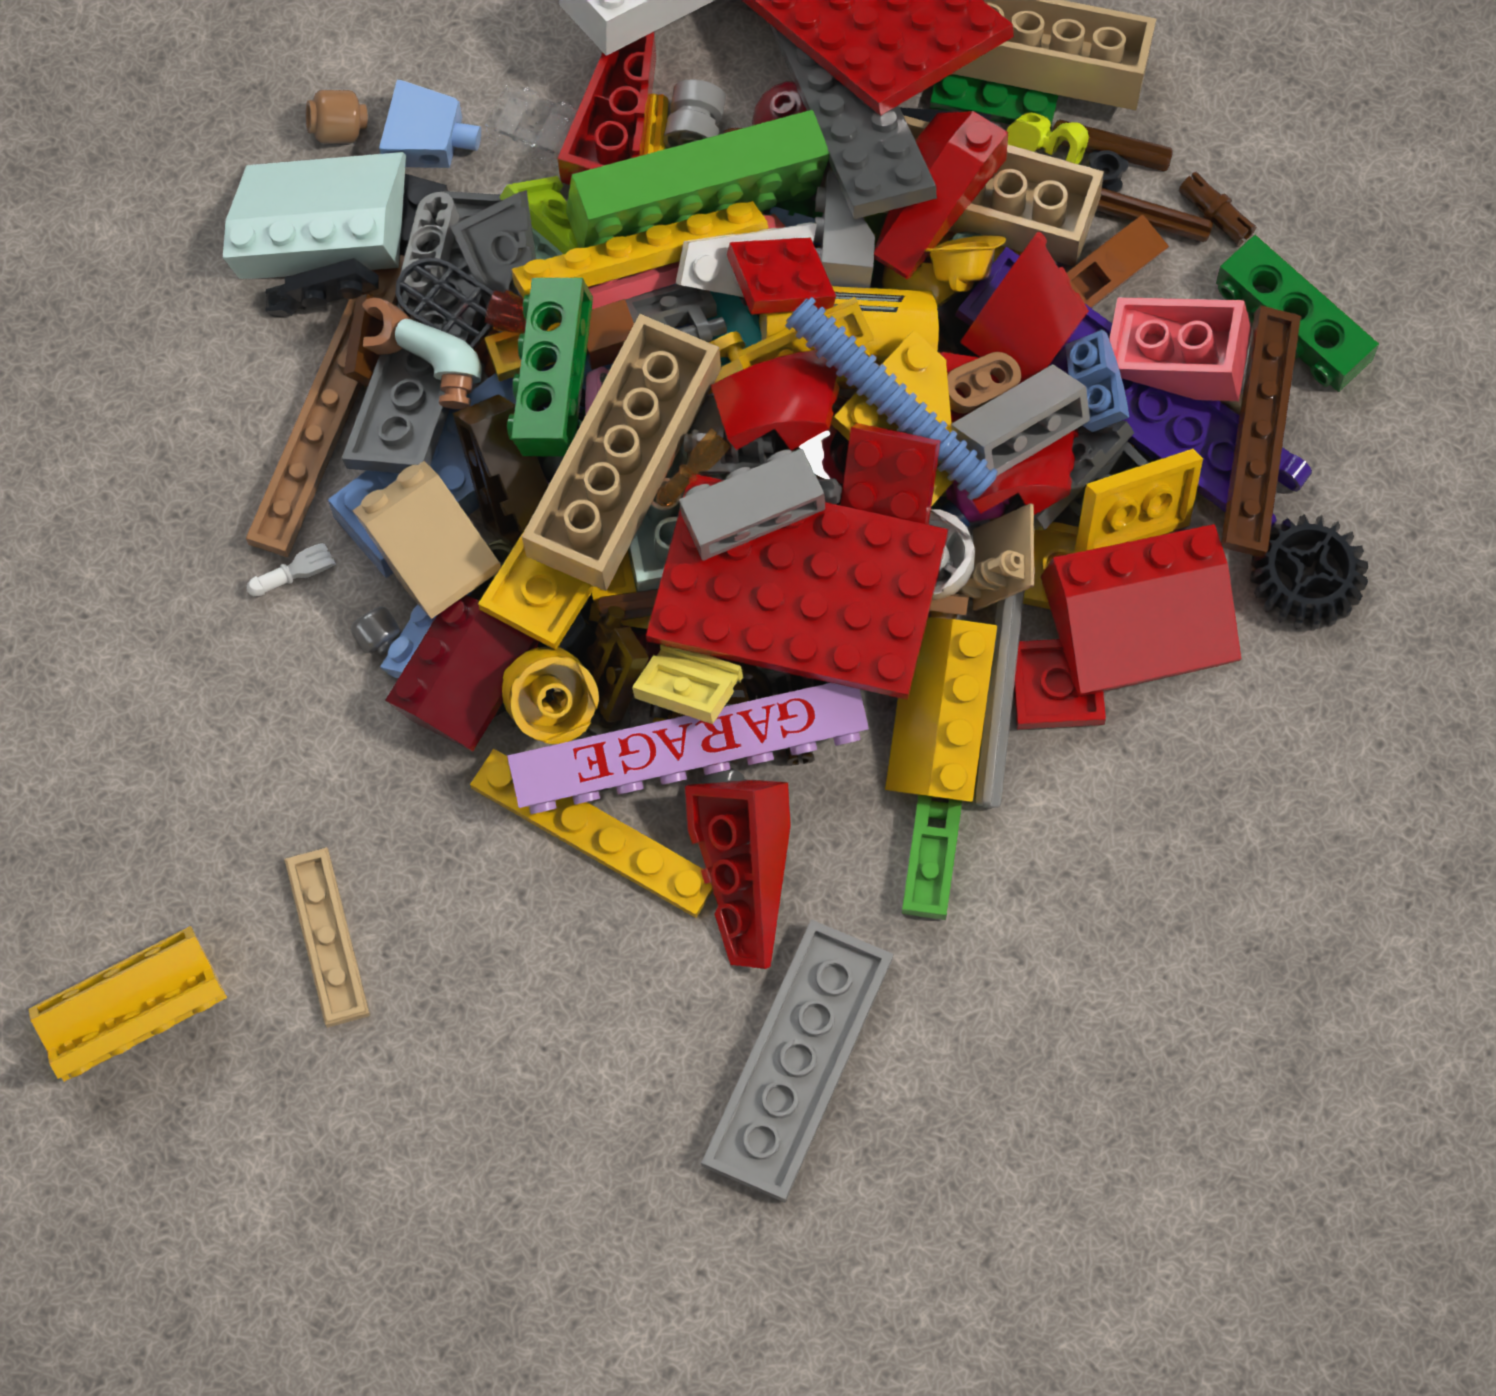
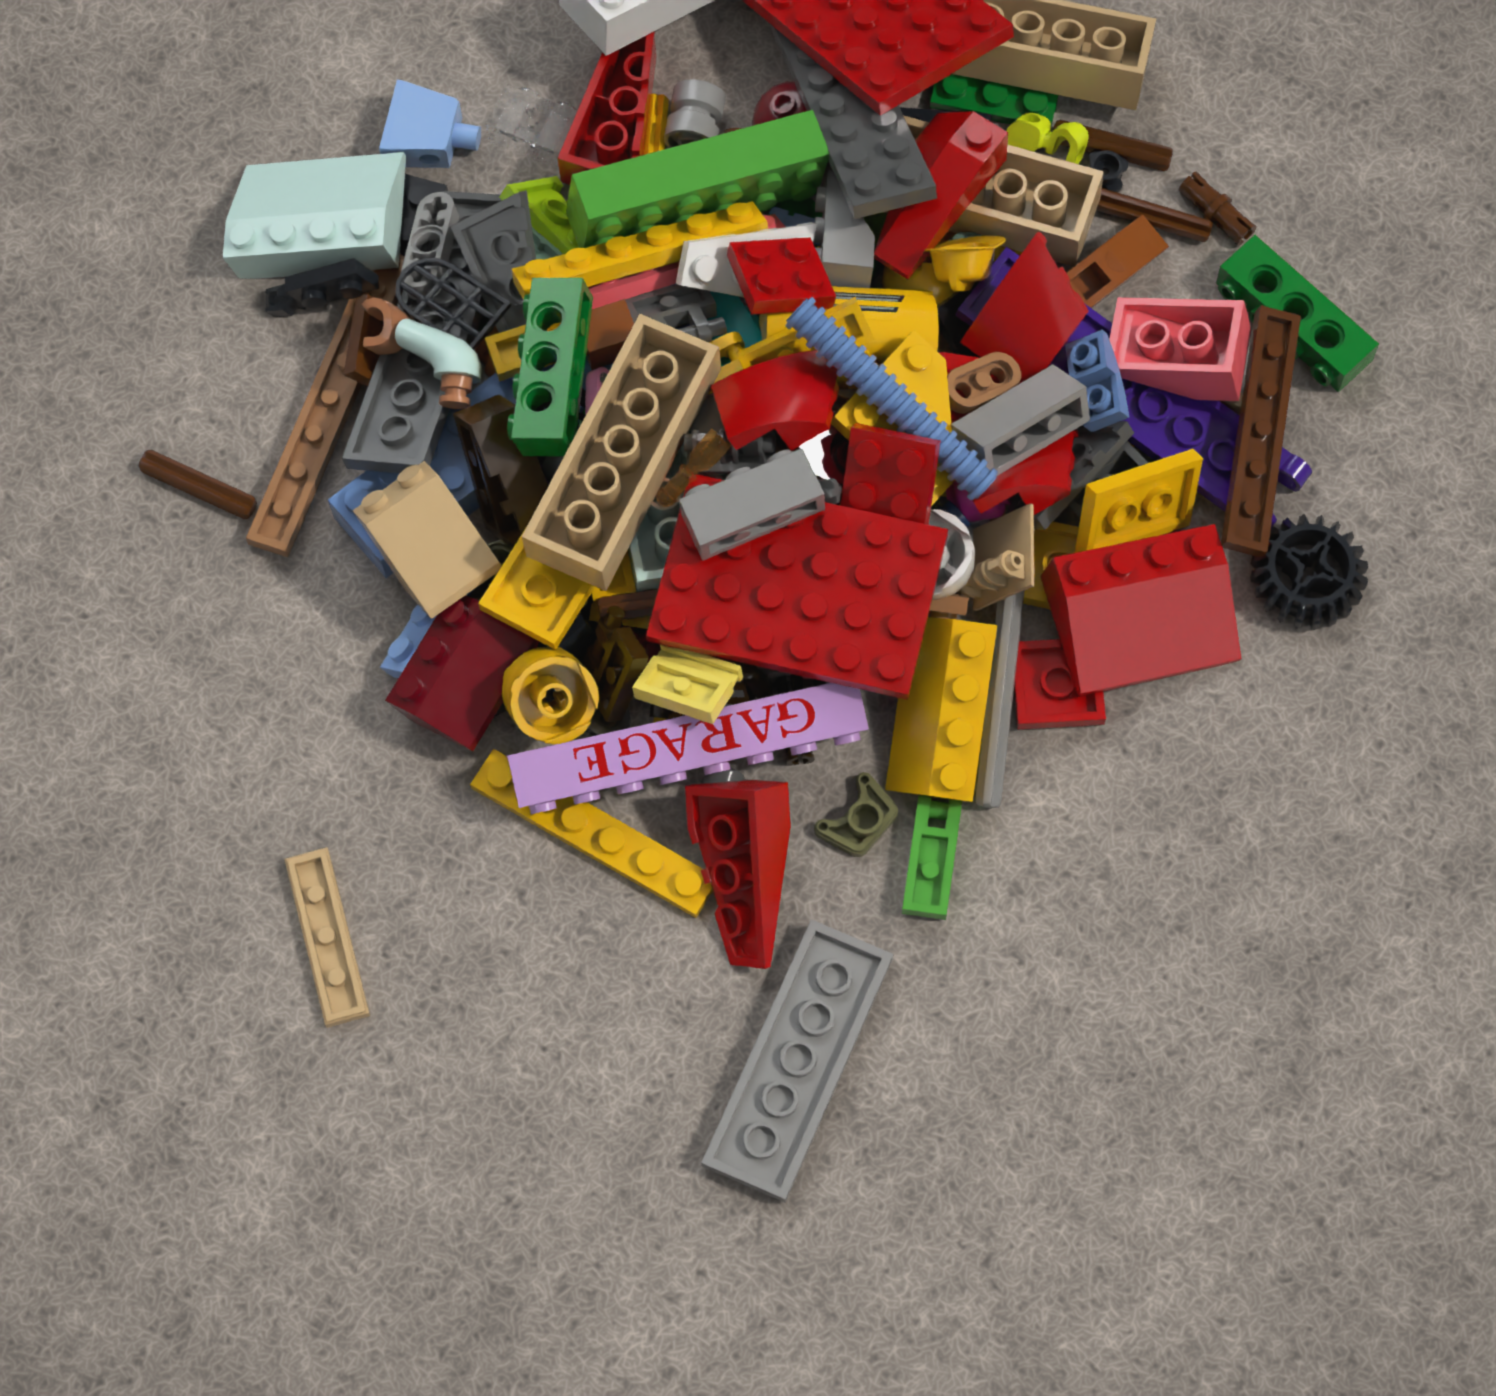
(126, 1004): yellow brick -> none
(197, 484): none -> reddish brown axle
(305, 564): white piece -> none
(335, 116): medium nougat head -> none
(375, 630): flat silver piece -> none
(506, 312): clear red cone -> none
(863, 822): none -> olive piece

